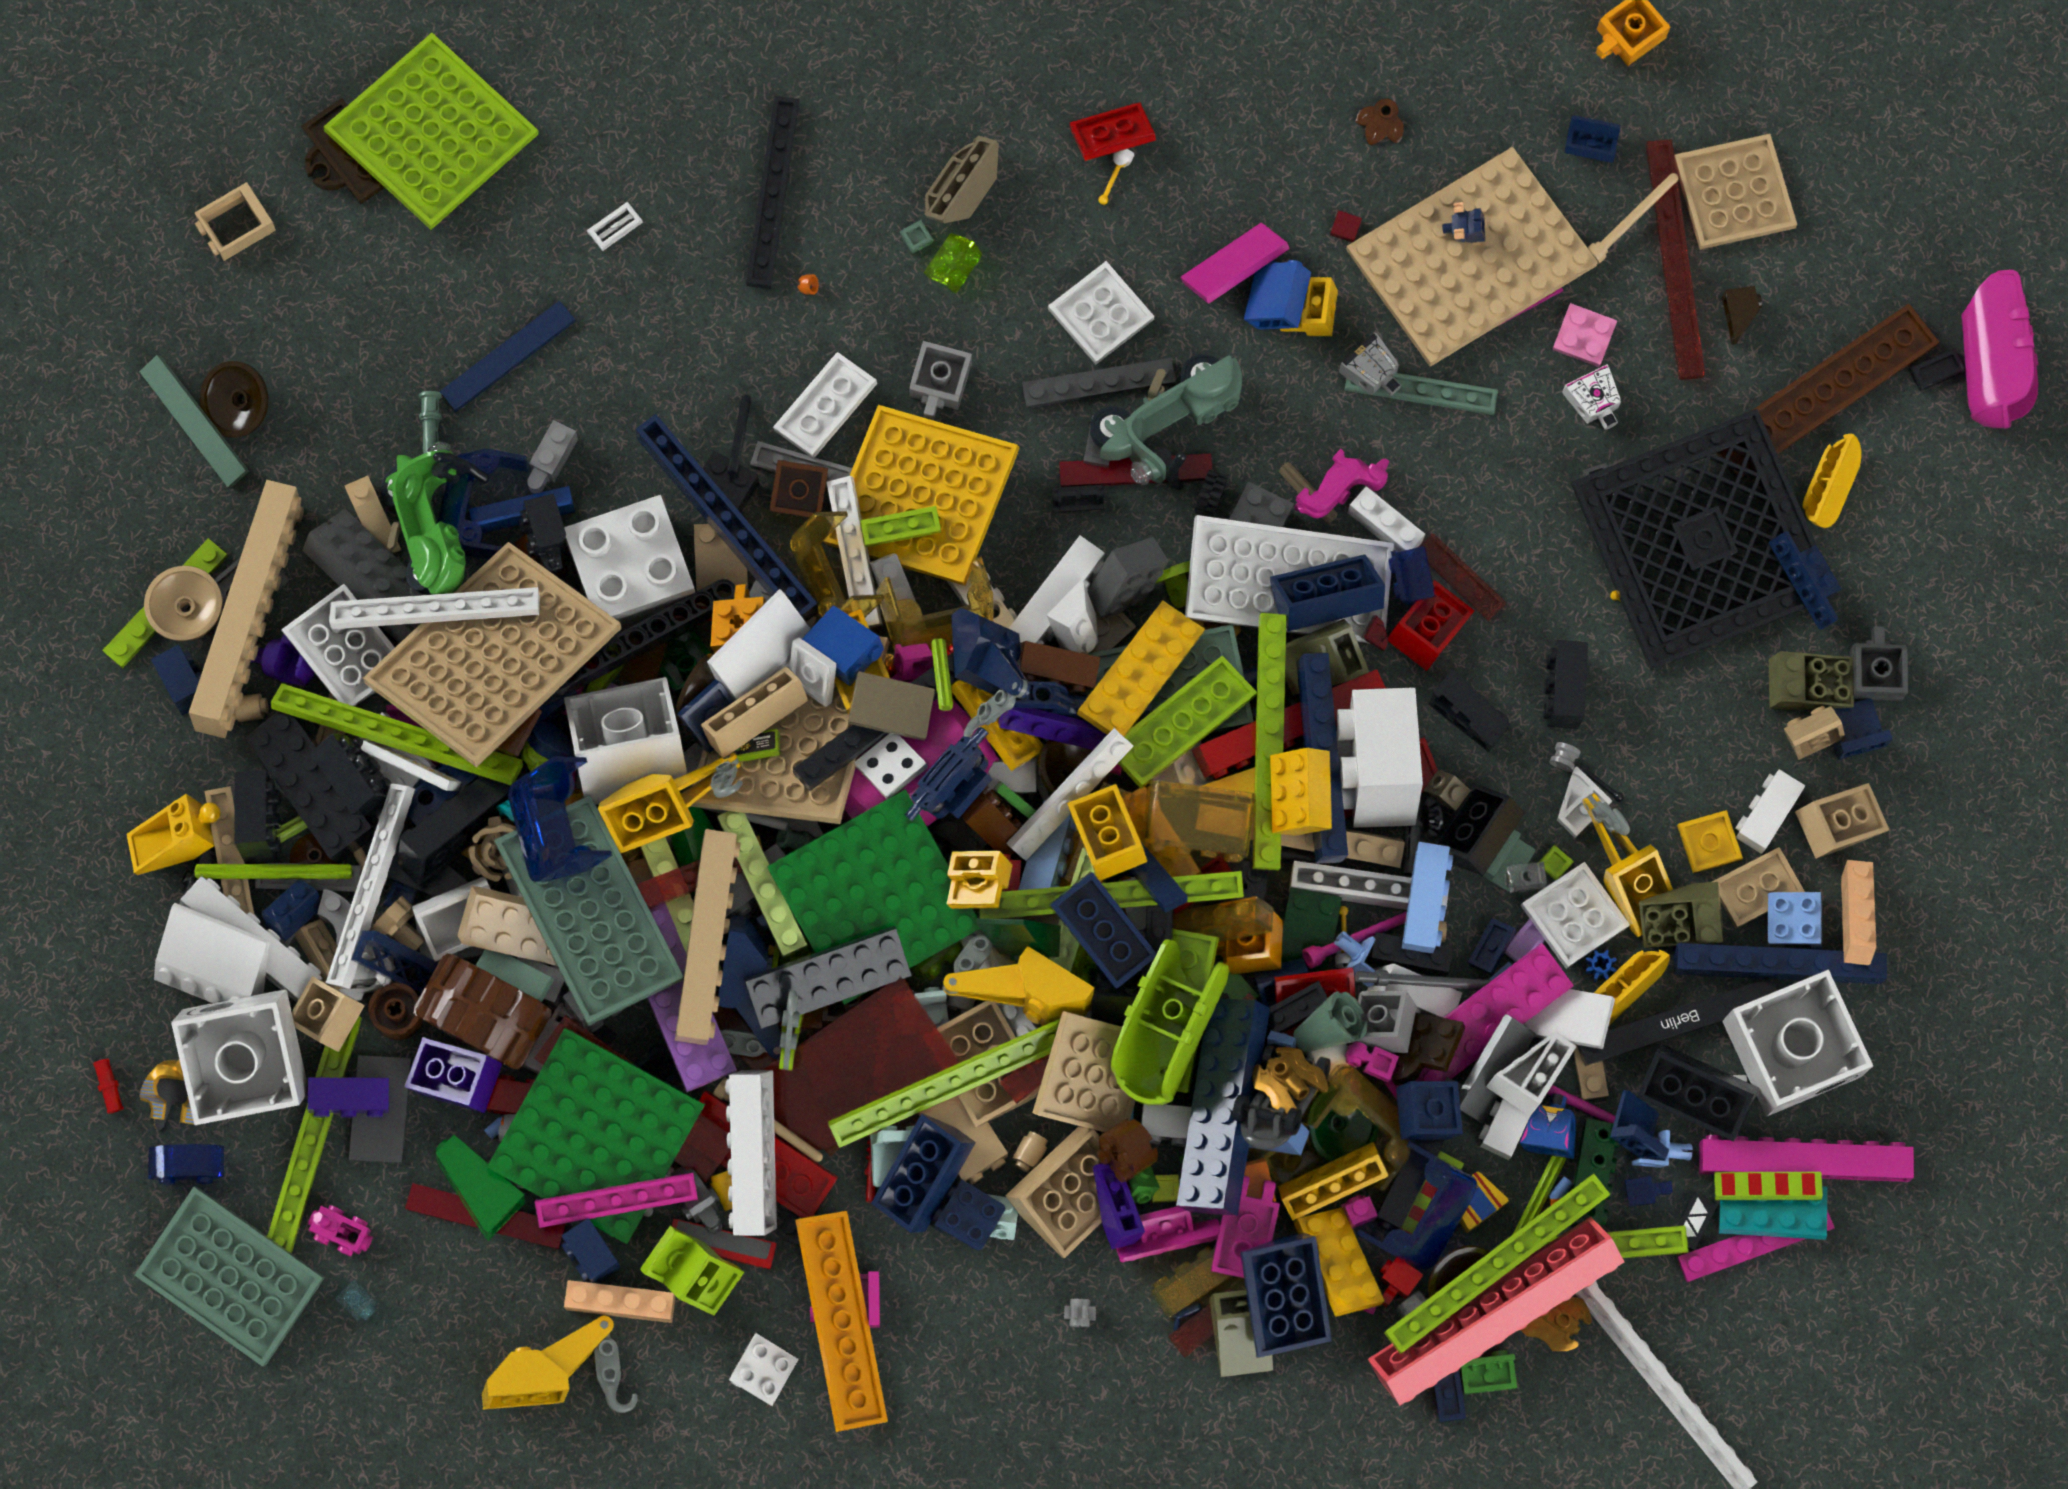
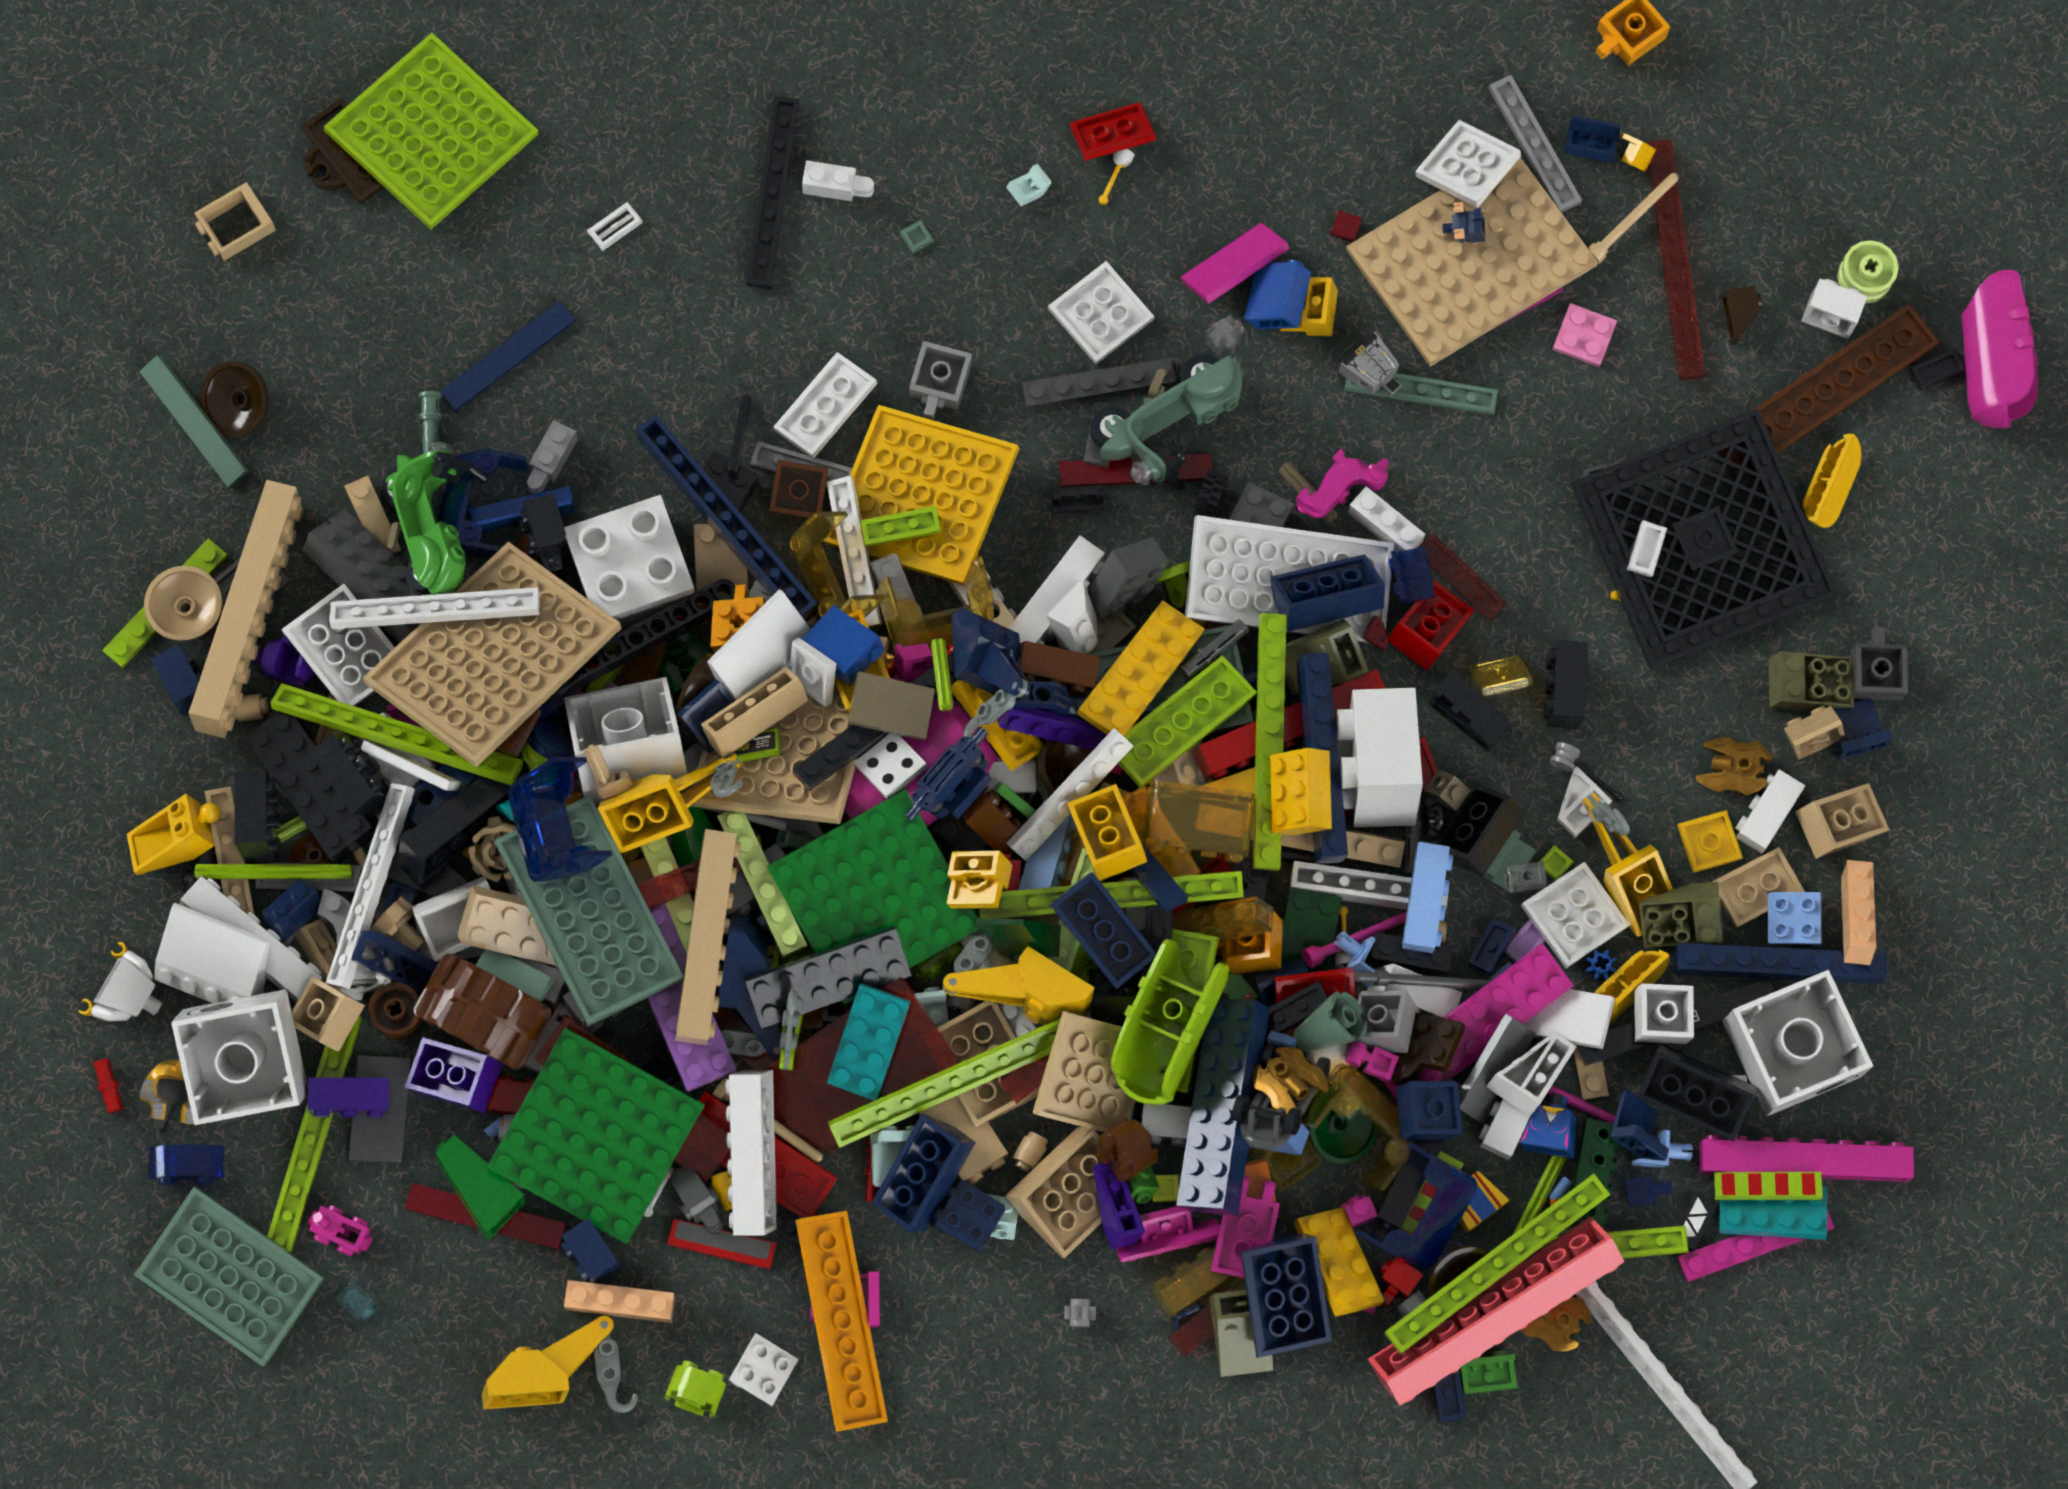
(124, 990): none -> white torso
(606, 783): none -> tan piece
(616, 1200): dark pink tile -> none
(692, 1270): lime bracket -> none
(696, 1389): none -> lime brick
(805, 283): orange hinge -> none
(835, 182): none -> white brick
(868, 1041): none -> teal plate
(953, 262): clear neon green bracket -> none
(963, 182): dark tan wedge -> none
(1029, 186): none -> light aqua bracket
(1205, 656): none -> dark grey pin
(1224, 334): none -> clear brick
(1333, 1181): yellow brick -> none
(1380, 125): reddish brown plate -> none
(1468, 163): none -> white plate
(1500, 675): none -> clear yellow tile
(1534, 143): none -> light grey plate
(1595, 397): white torso -> none
(1638, 153): none -> yellow panel
(1647, 548): none -> white tile
(1664, 1013): none -> white brick
(1735, 191): tan plate -> none
(1736, 766): none -> pearl gold piece
(1809, 577): dark blue bracket -> none
(1834, 308): none -> white brick
(1869, 268): none -> yellowish green wheel

